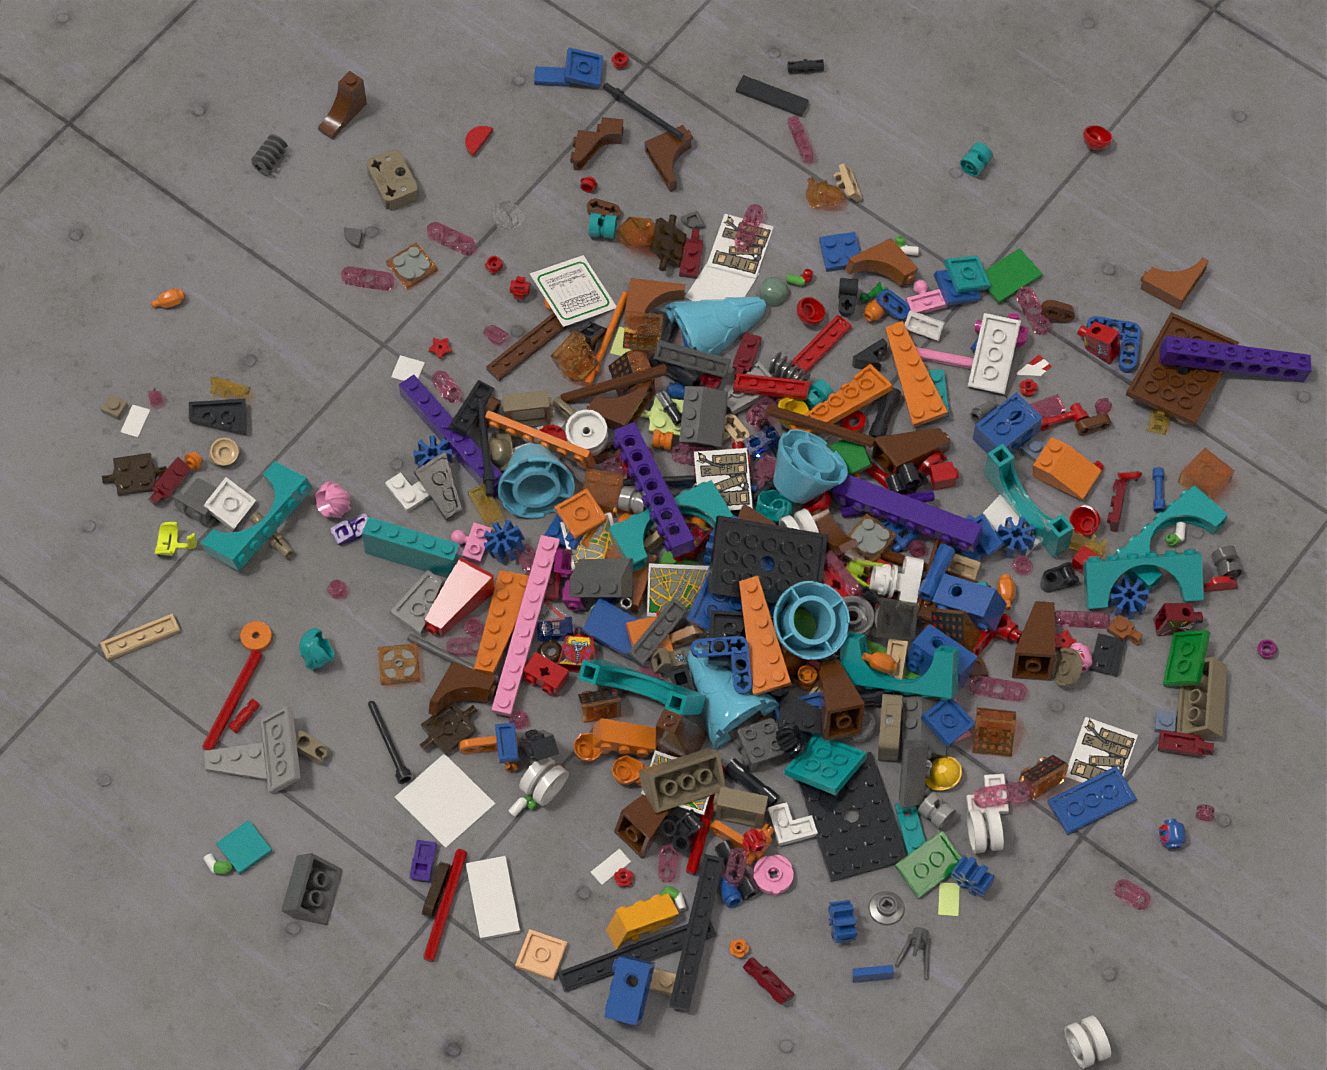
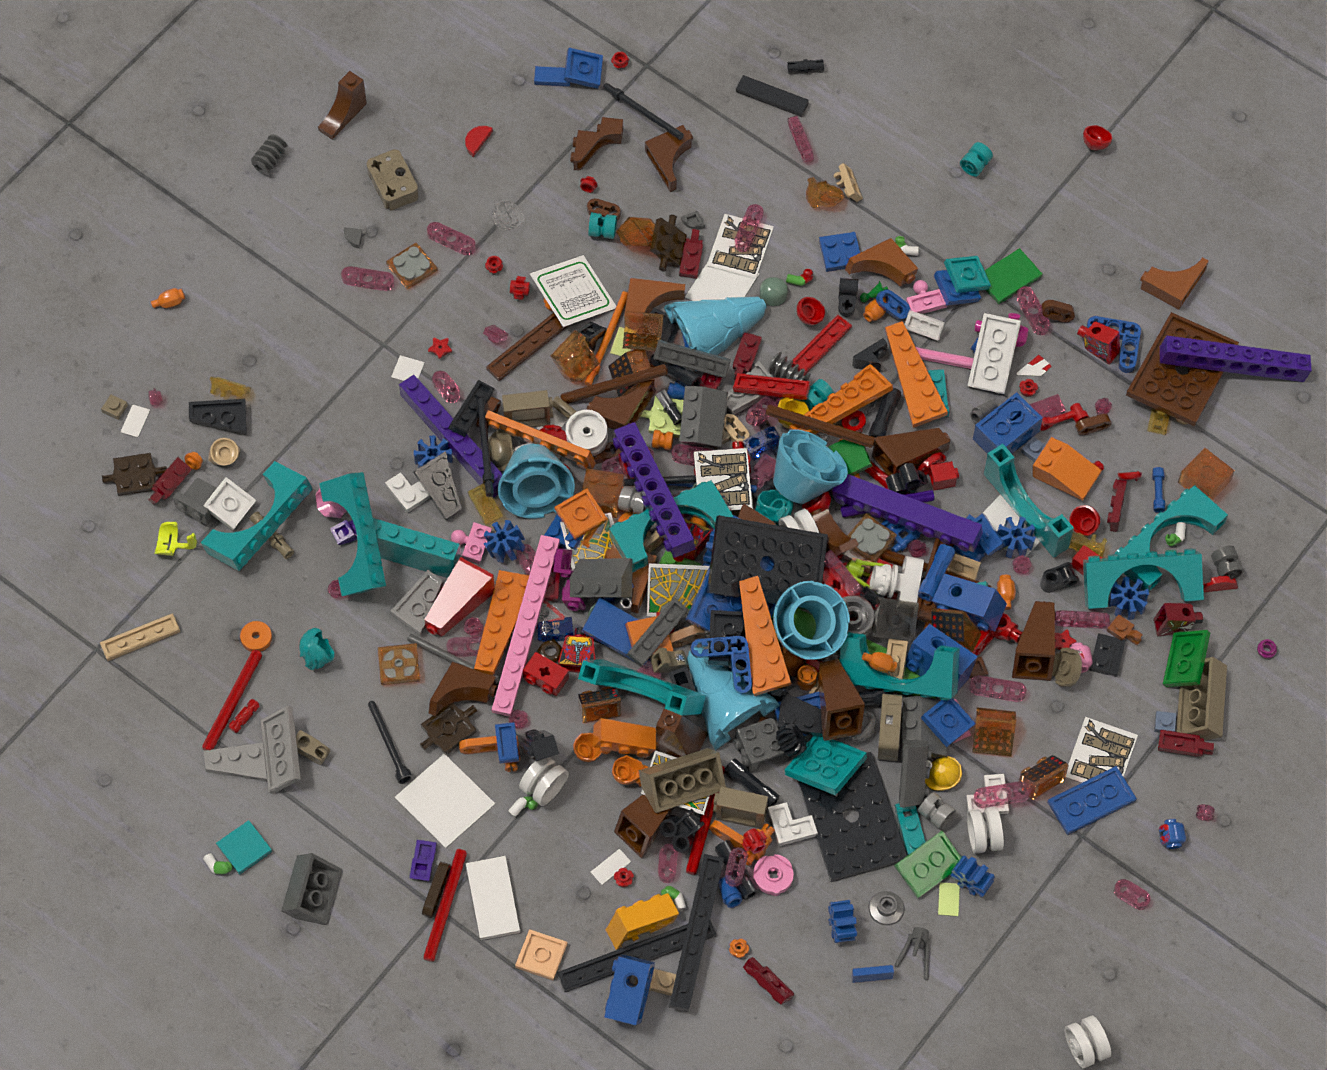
(367, 569): none -> teal arch

